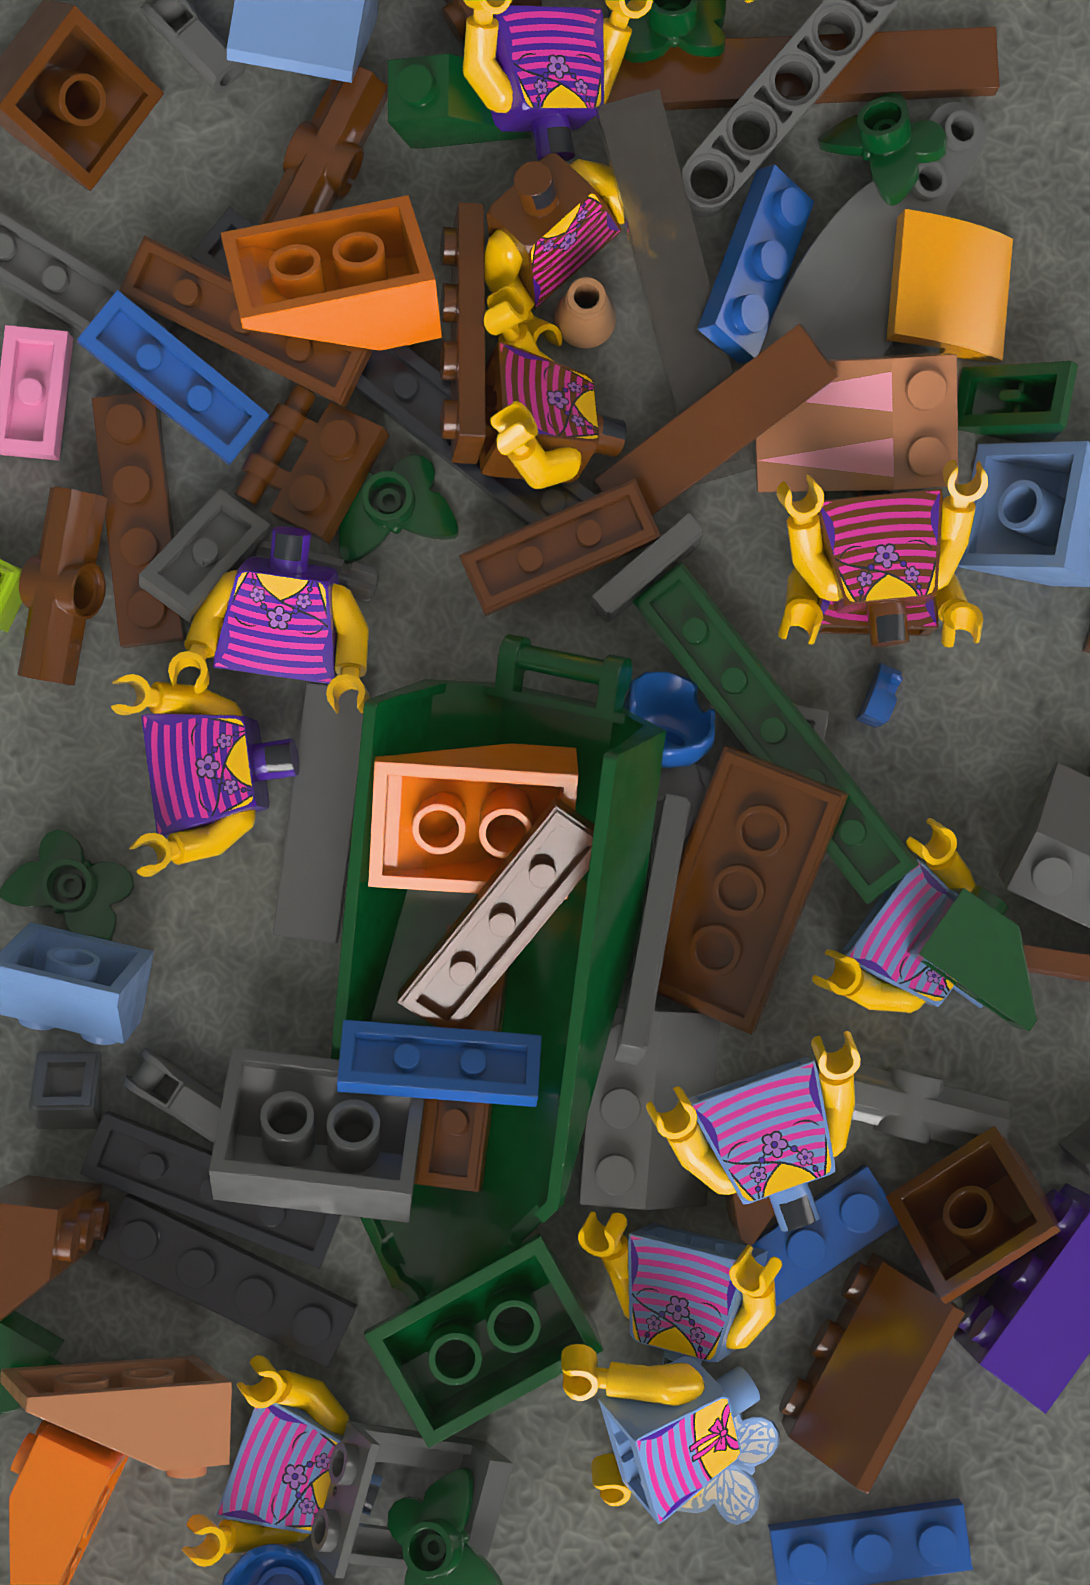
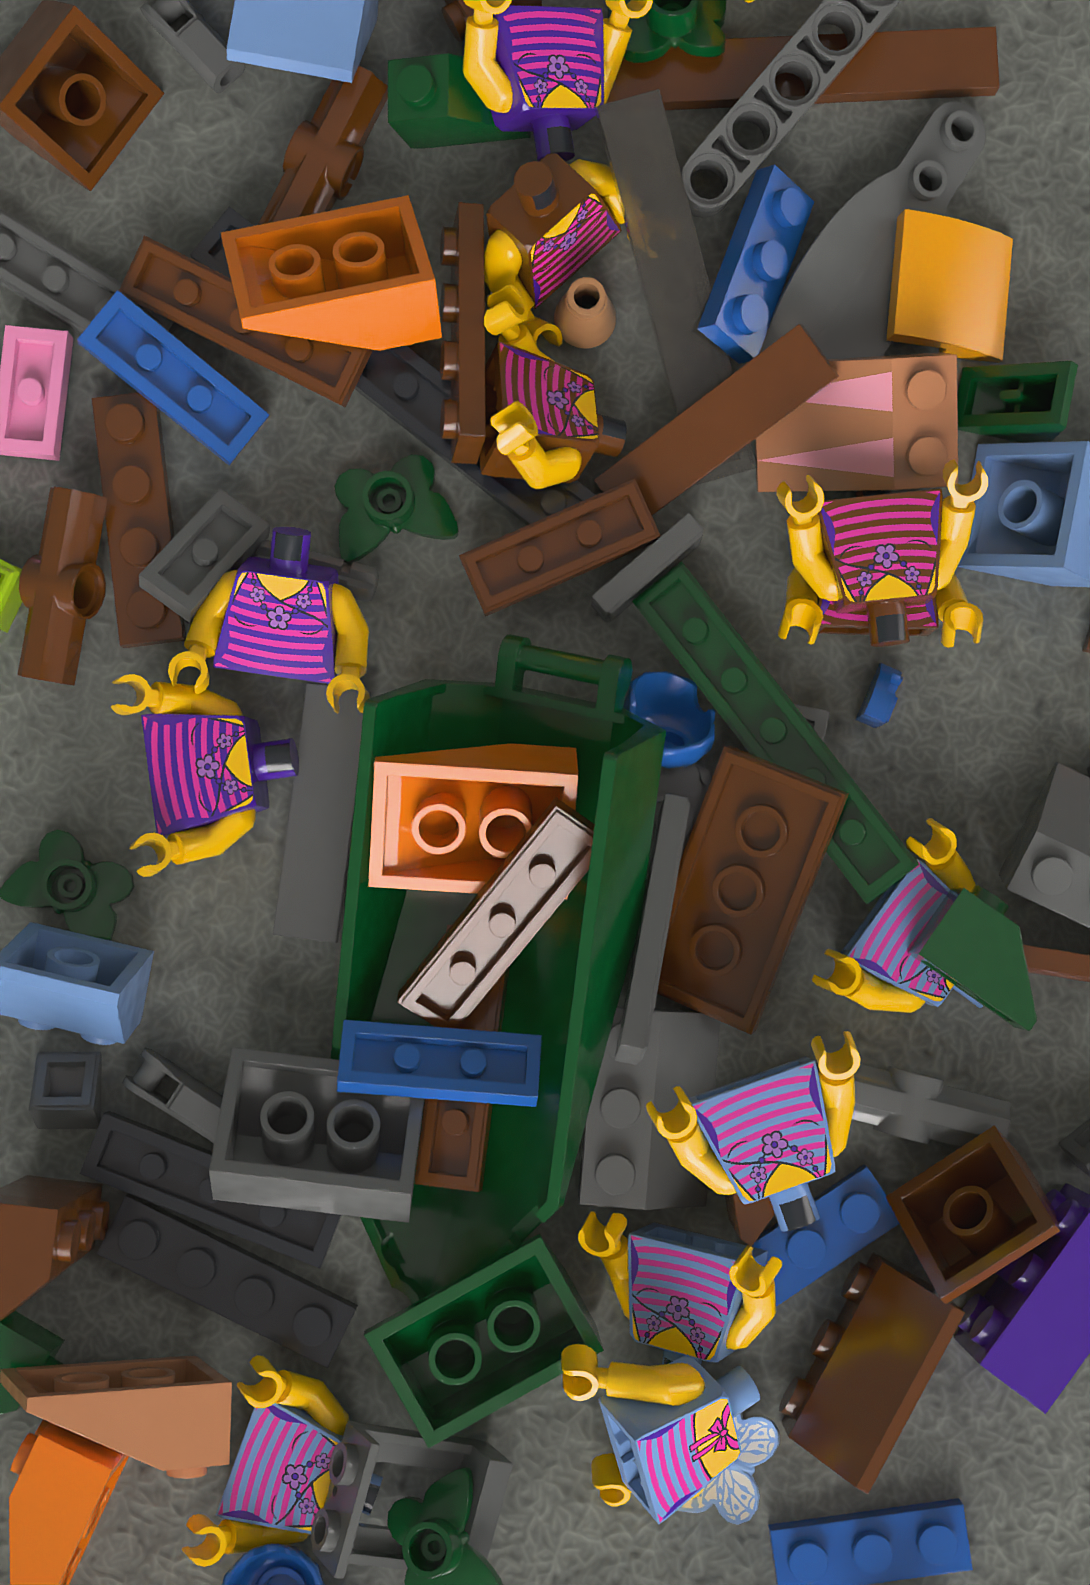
(327, 471): reddish brown plate -> none
(890, 143): dark green animal -> none

